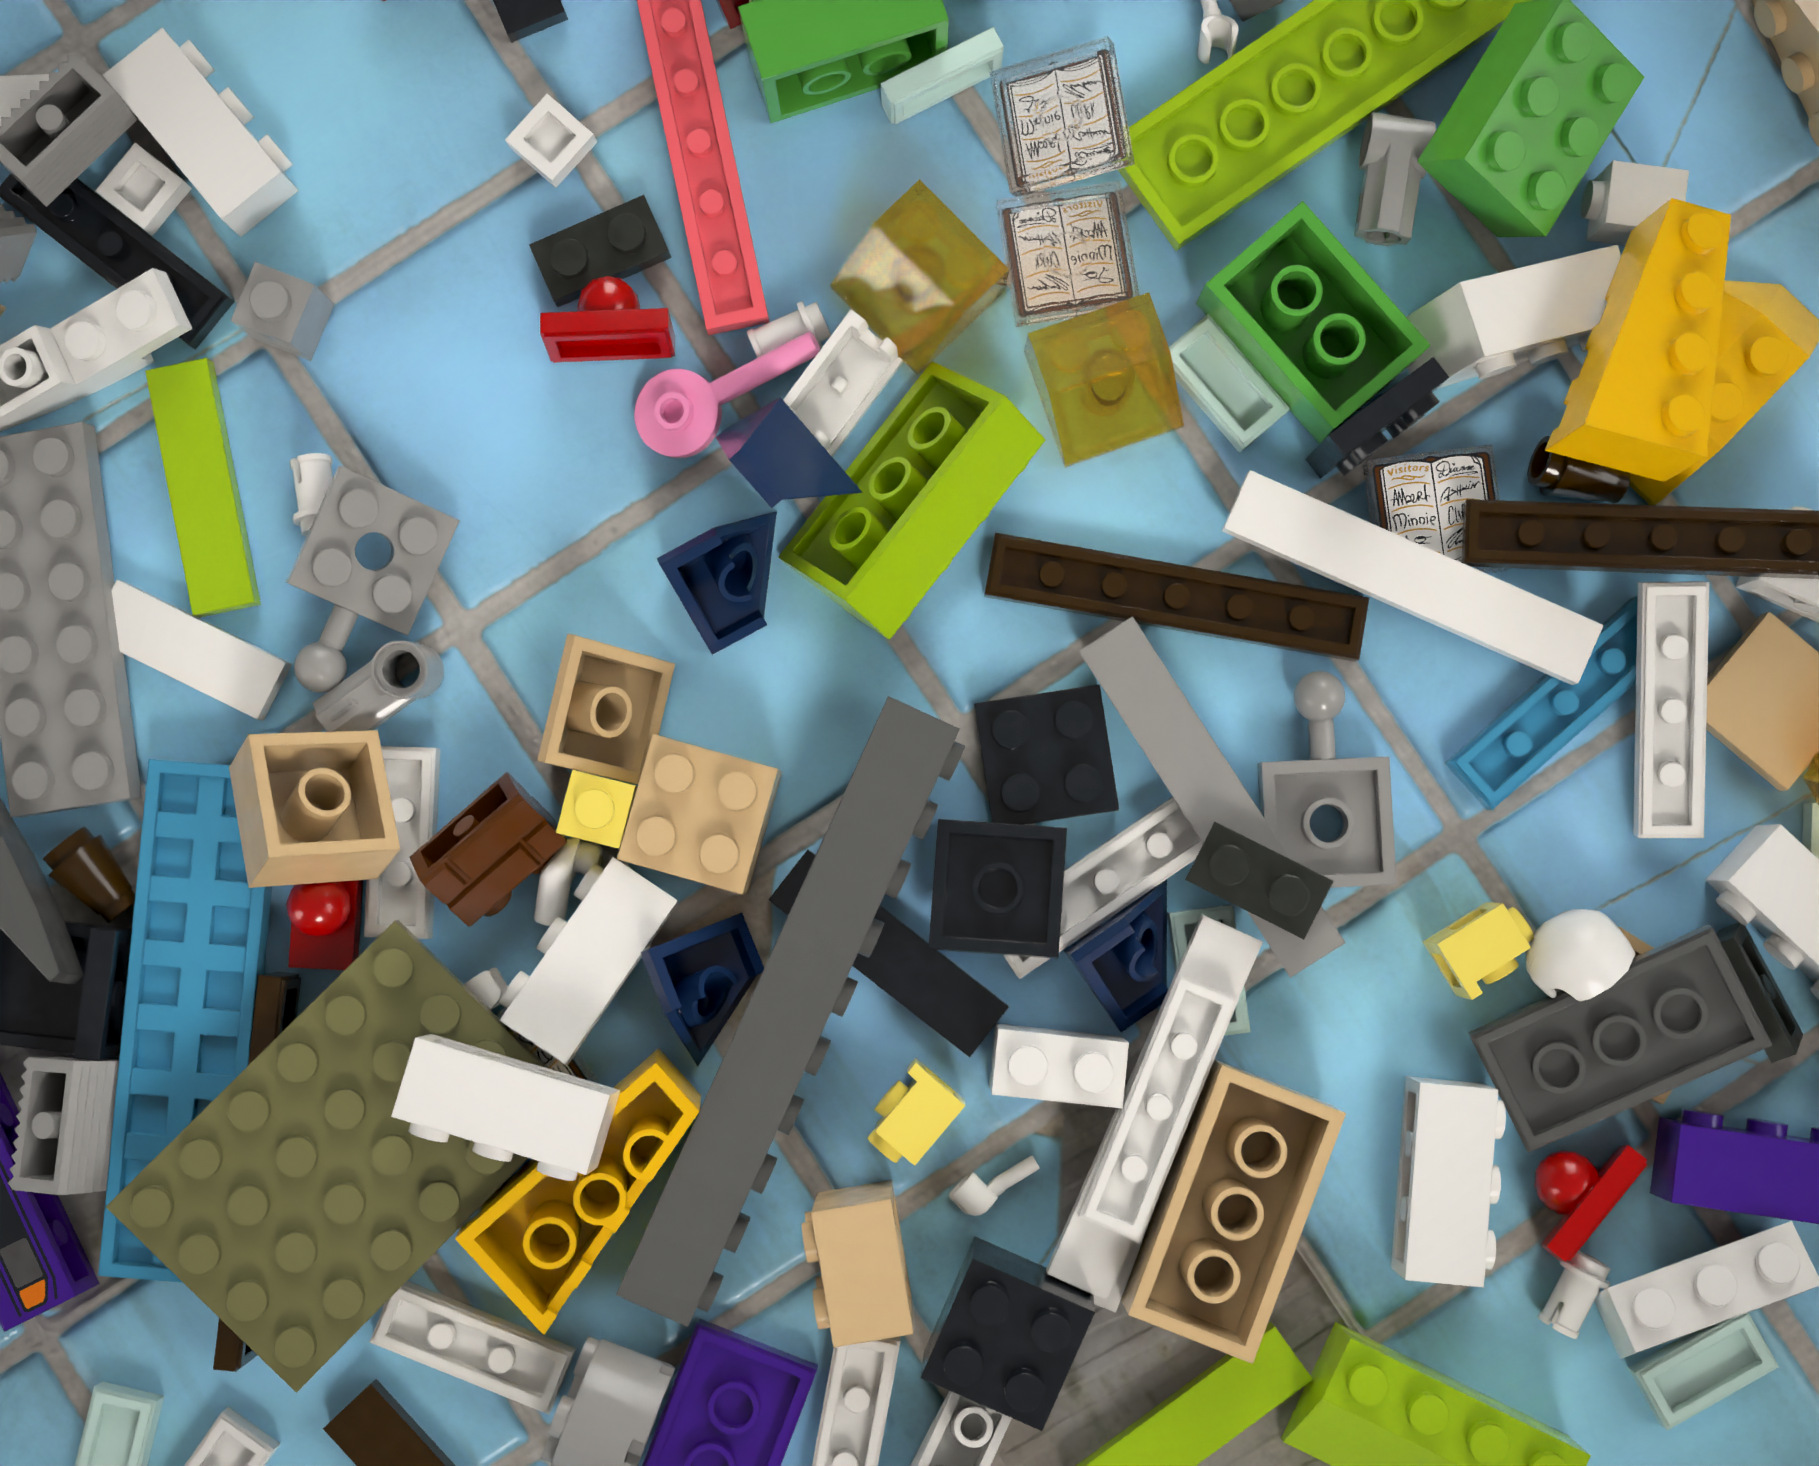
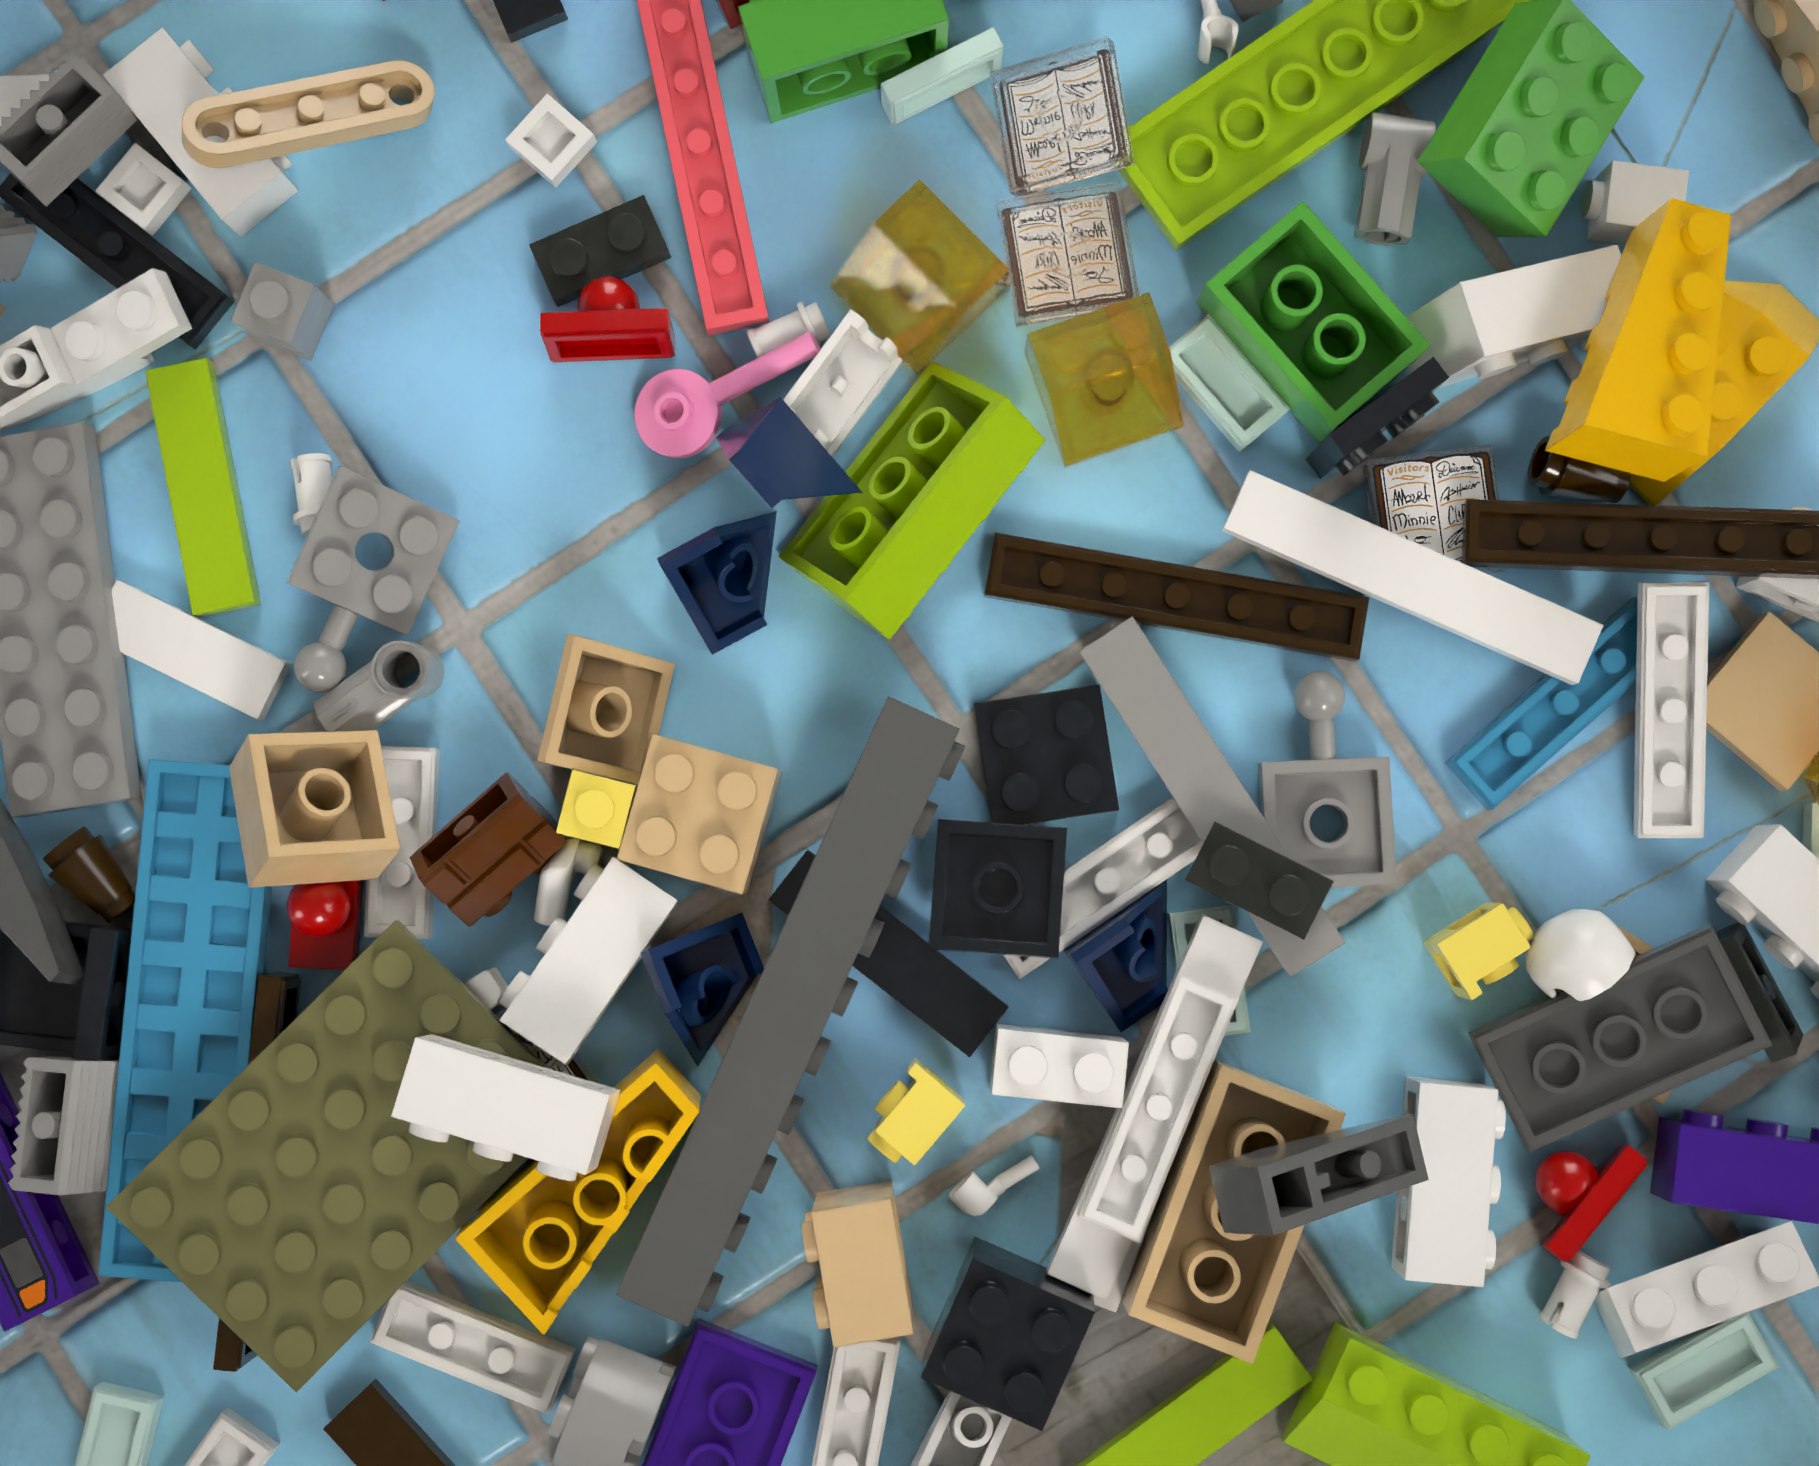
(307, 113): none -> tan plate
(1317, 1176): none -> dark grey slope

